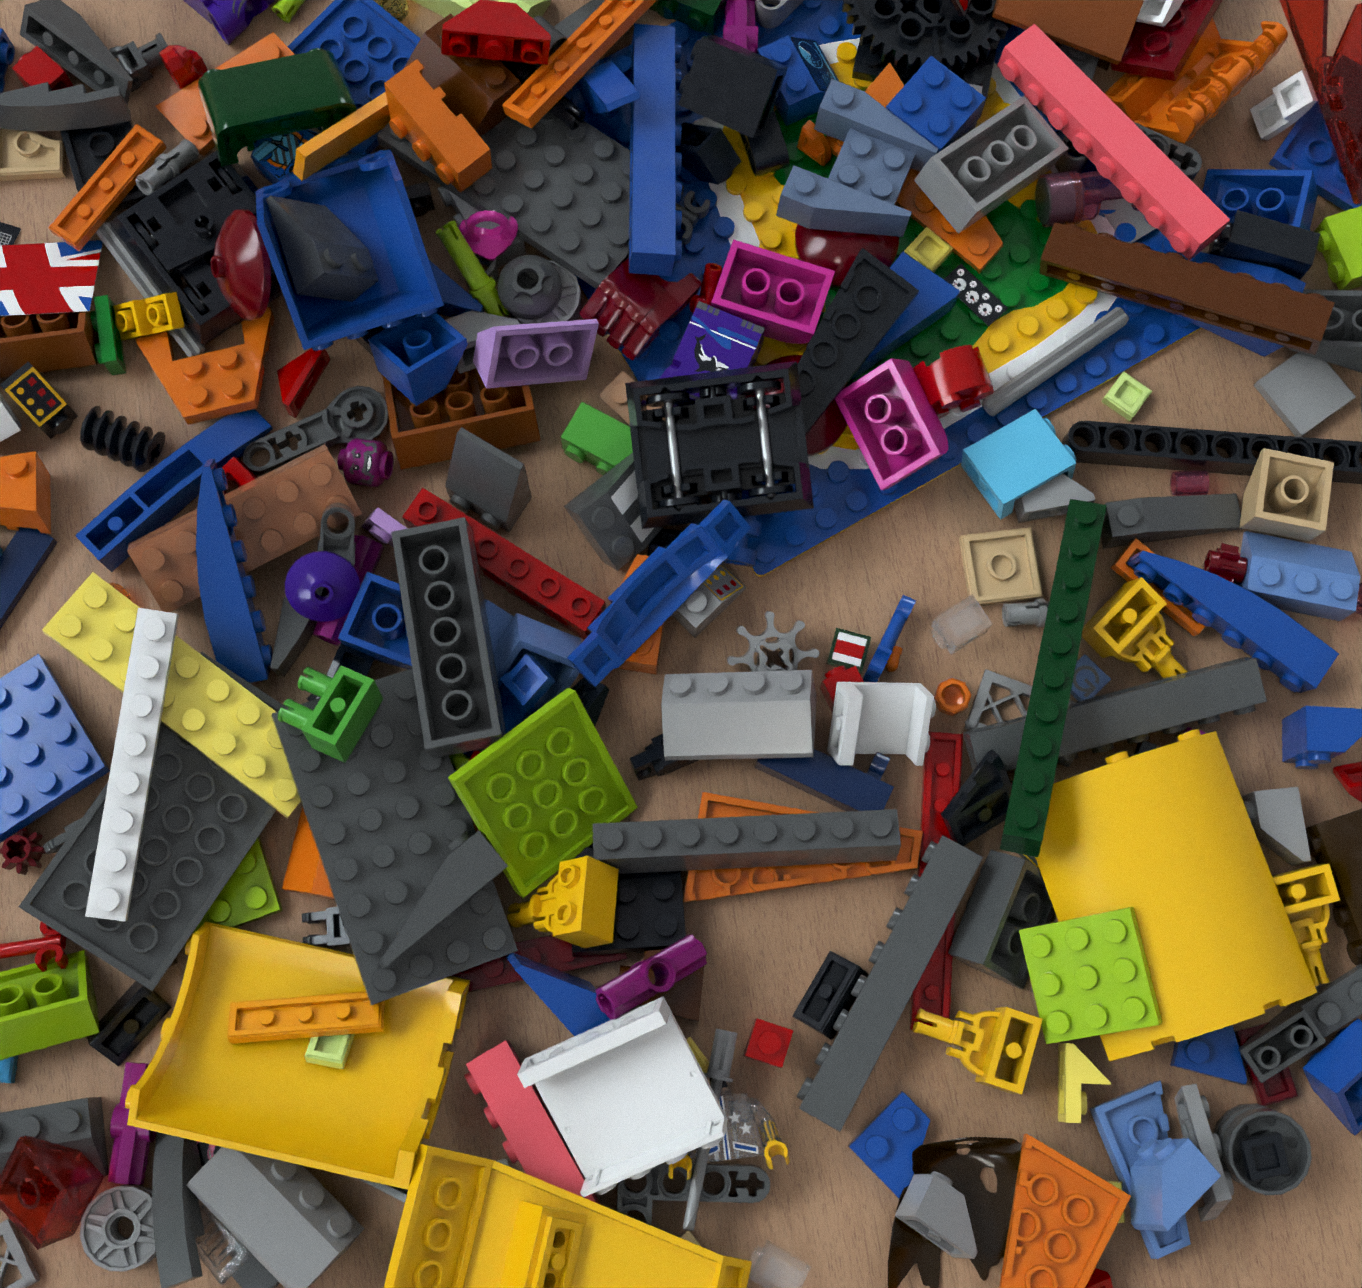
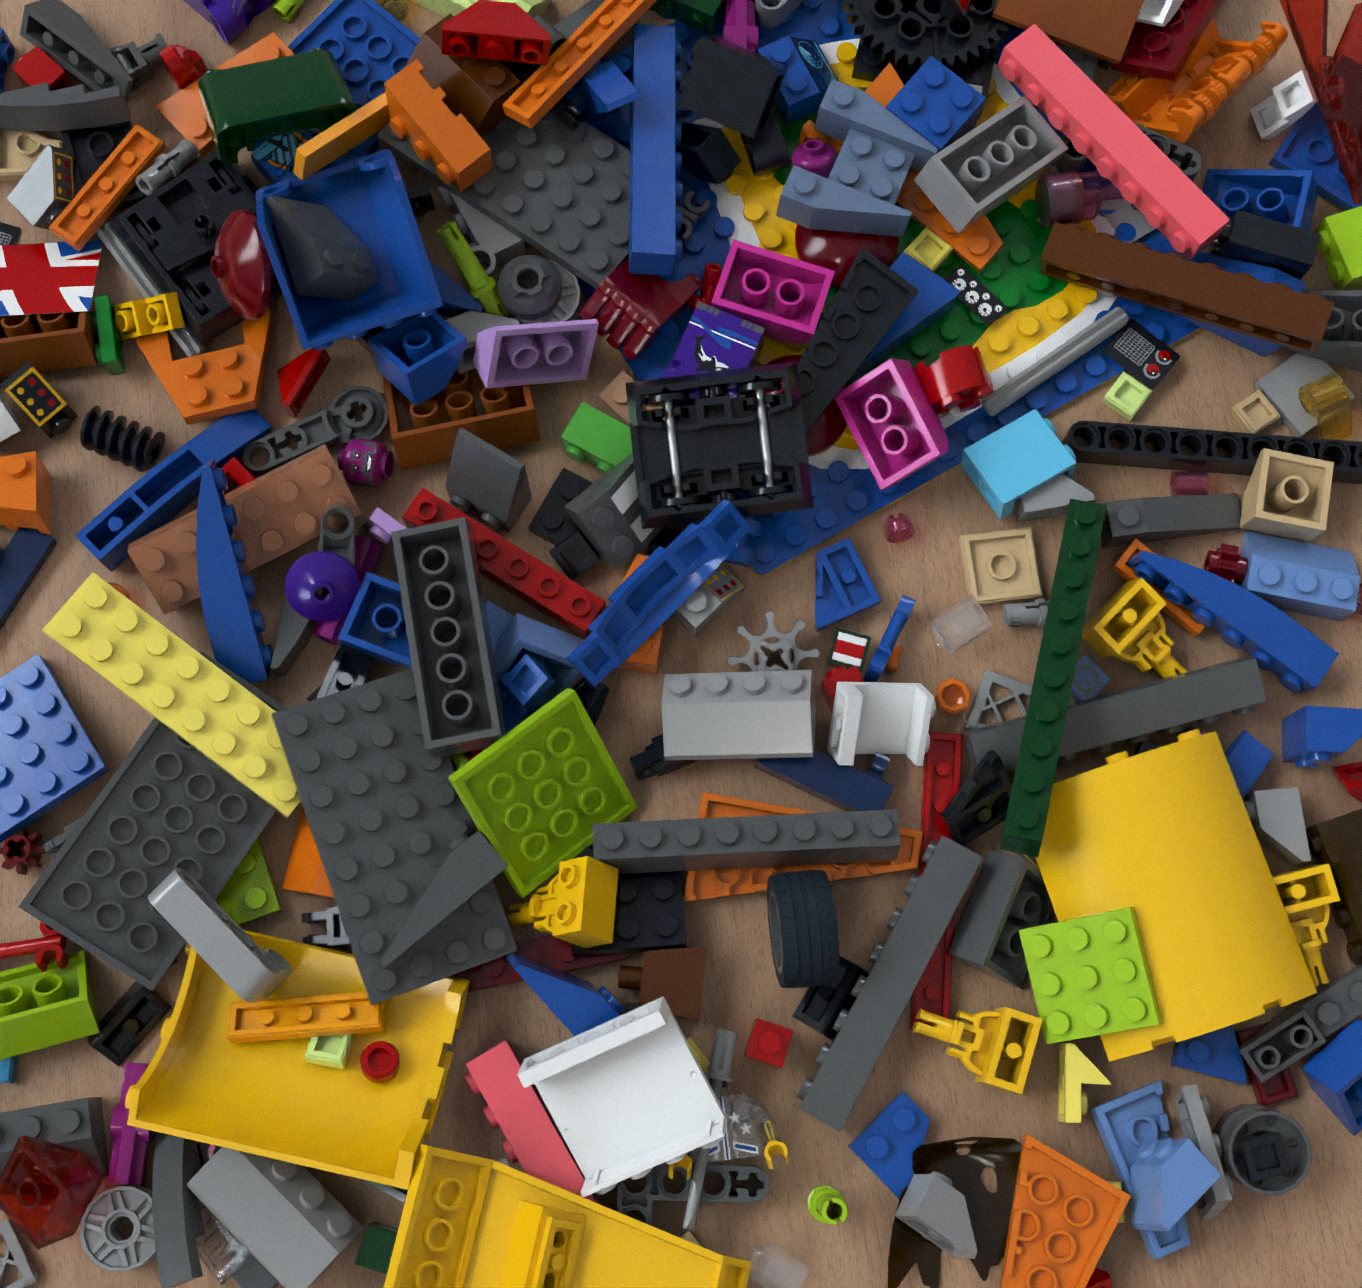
(45, 187): none -> slope
(132, 765): white plate -> none
(218, 939): none -> light grey beam
(340, 715): bright green brick -> none
(377, 1247): none -> dark green brick
(380, 1062): none -> red tile
(489, 242): dark pink piece -> none
(552, 519): none -> black wing
(574, 554): none -> black plate
(634, 985): magenta piece -> none
(803, 928): none -> black wheel
(815, 157): none -> magenta head
(820, 1198): none -> lime pin
(841, 585): none -> blue wing
(898, 528): none -> clear pink hinge
(1141, 354): none -> black sticker
(1247, 760): none -> blue slope
(1254, 413): none -> tan tile
(1330, 403): none -> clear yellow panel

